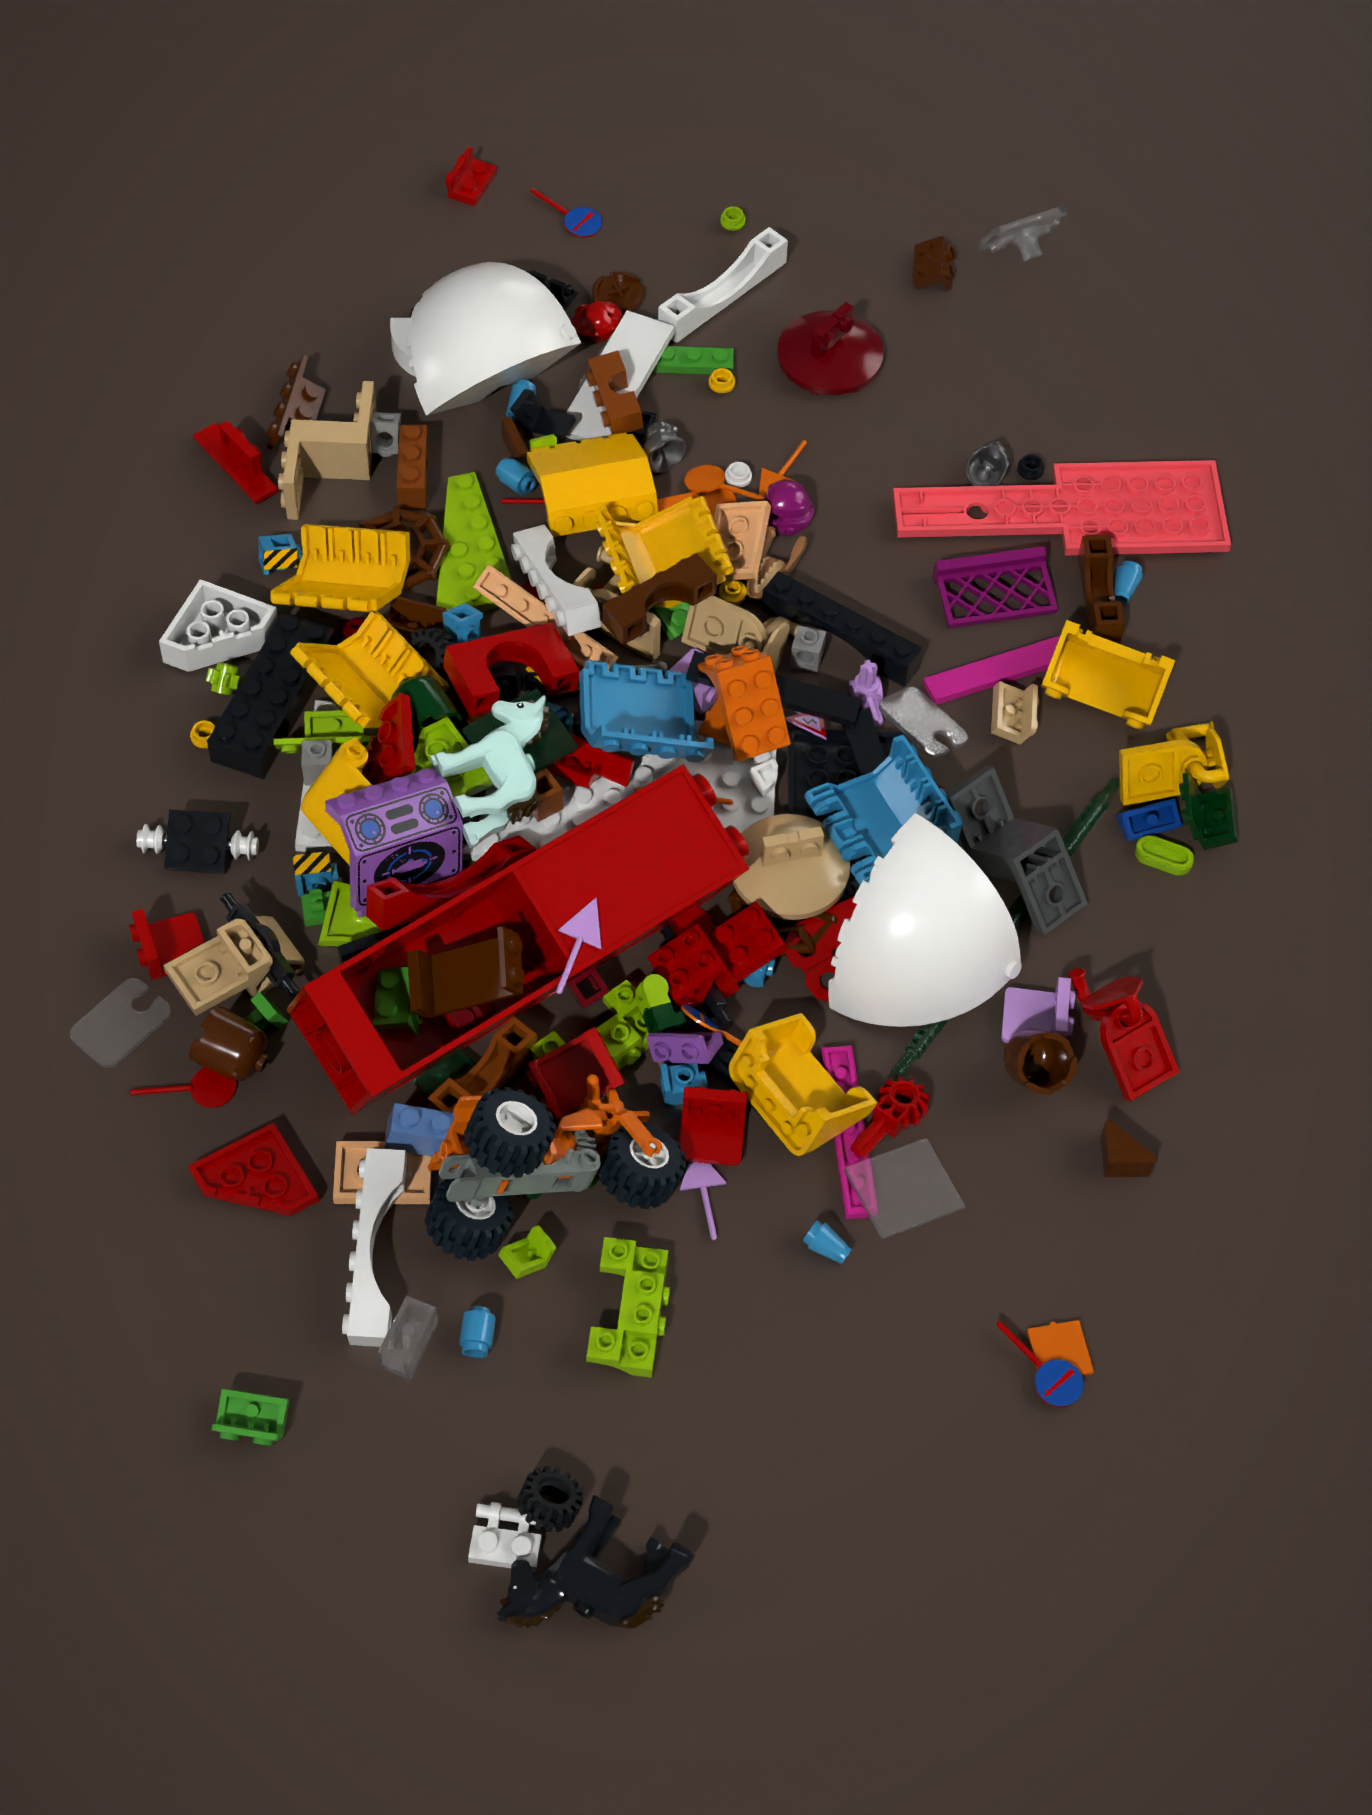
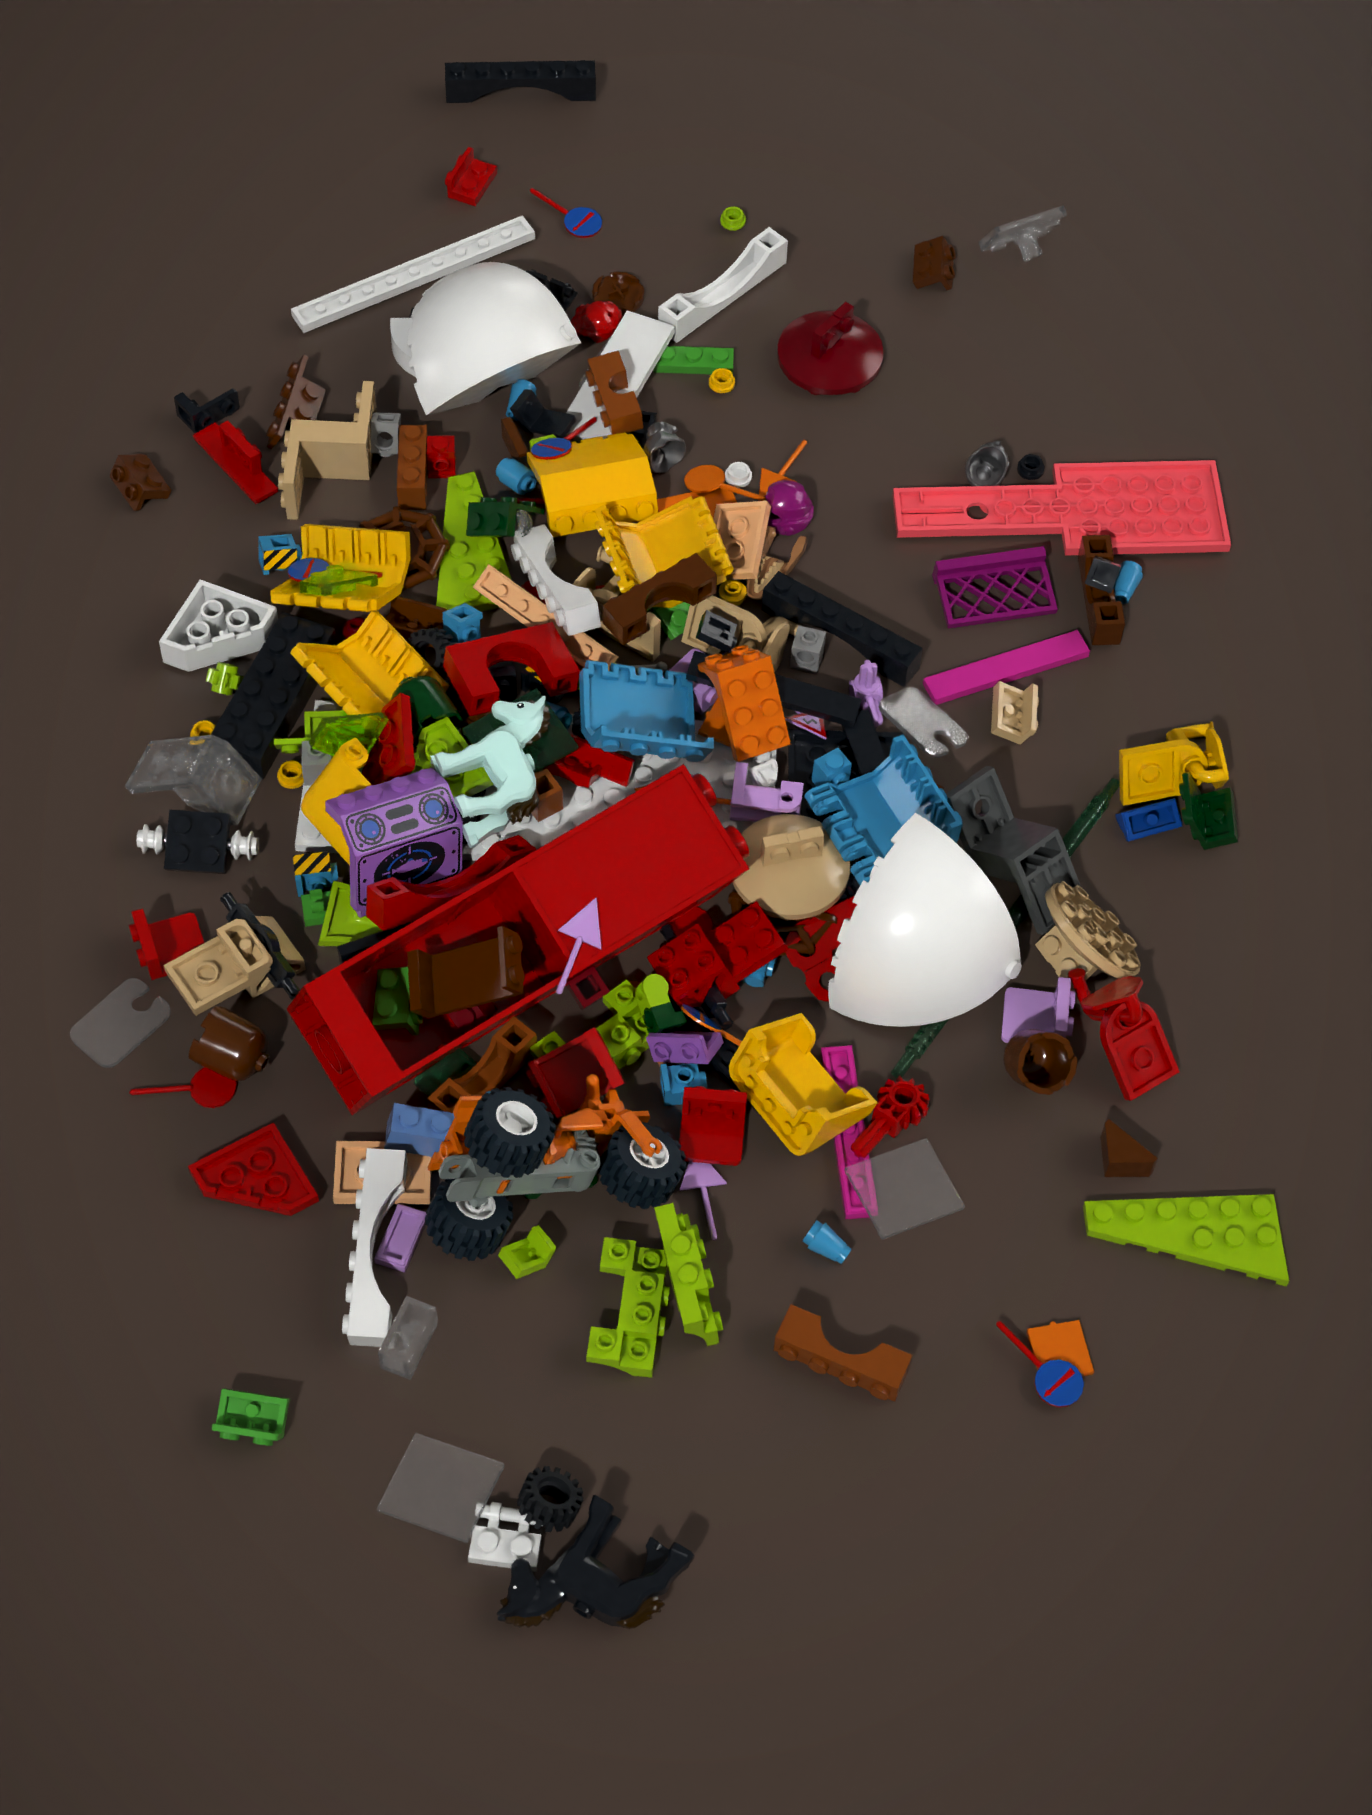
(138, 480): none -> reddish brown bracket
(201, 417): none -> black bracket
(201, 771): none -> clear bracket
(265, 1013): bright green tile -> none
(287, 769): none -> yellow plate
(303, 568): none -> blue piece
(336, 580): none -> clear neon green wing
(337, 730): none -> clear neon green wing
(401, 1238): none -> lavender tile
(412, 274): none -> white plate
(440, 1487): none -> clear piece
(441, 456): none -> red brick
(472, 80): none -> black arch
(477, 1332): dark azure brick -> none
(496, 518): none -> dark green bracket
(523, 523): none -> clear plate
(557, 447): none -> piece
(689, 1279): none -> lime bracket
(717, 633): none -> black bracket
(759, 802): none -> lavender piece
(831, 768): none -> dark azure brick
(878, 1371): none -> dark orange arch
(1085, 936): none -> tan bracket
(1103, 574): none -> black plate
(1107, 675): yellow windscreen -> none
(1164, 855): lime tile -> none
(1208, 1231): none -> lime wing

